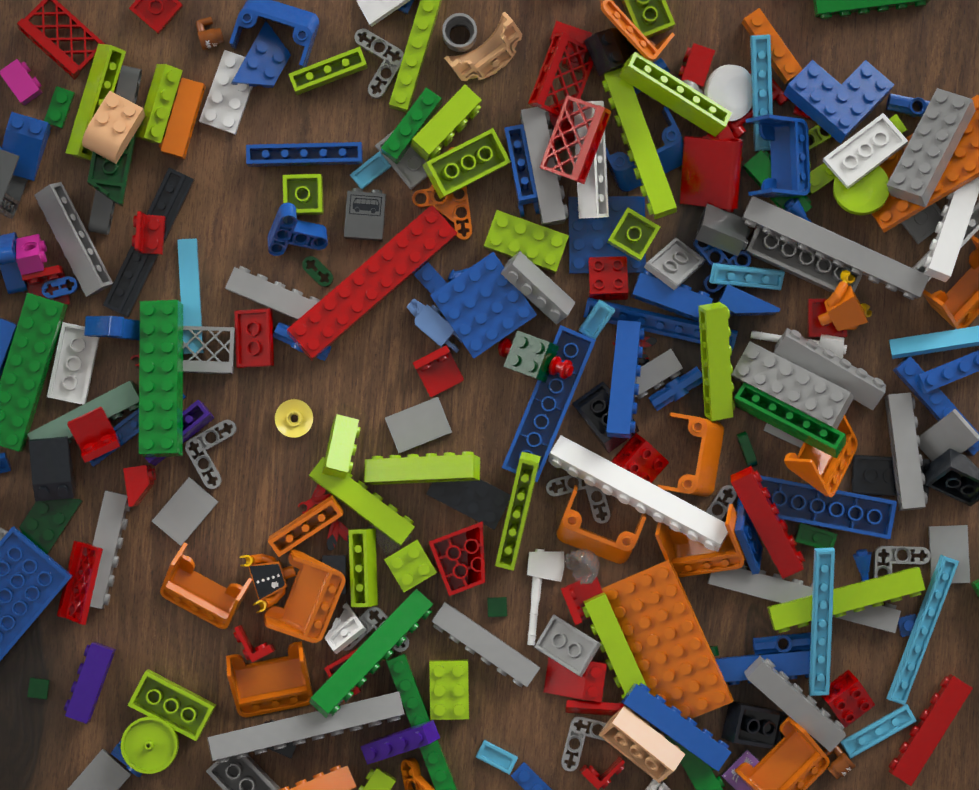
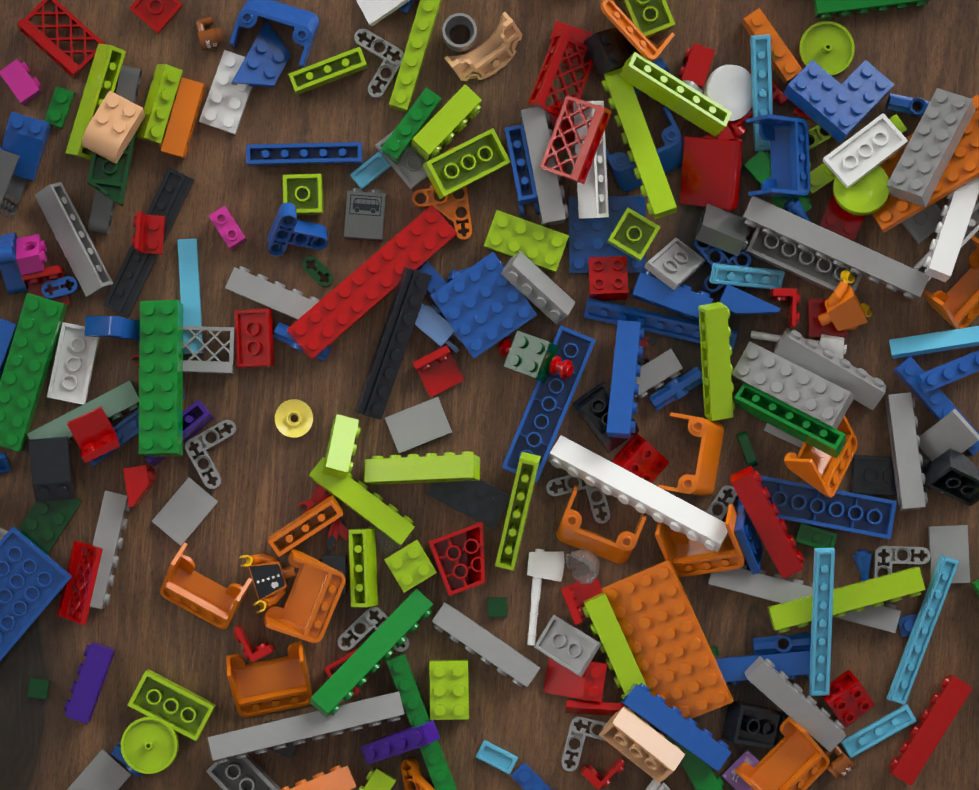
(227, 228): none -> dark pink brick
(344, 630): white wing -> none
(393, 343): none -> black plate
(597, 319): medium azure tile -> none
(793, 299): none -> red bracket
(828, 46): none -> lime piece
(841, 221): none -> red plate

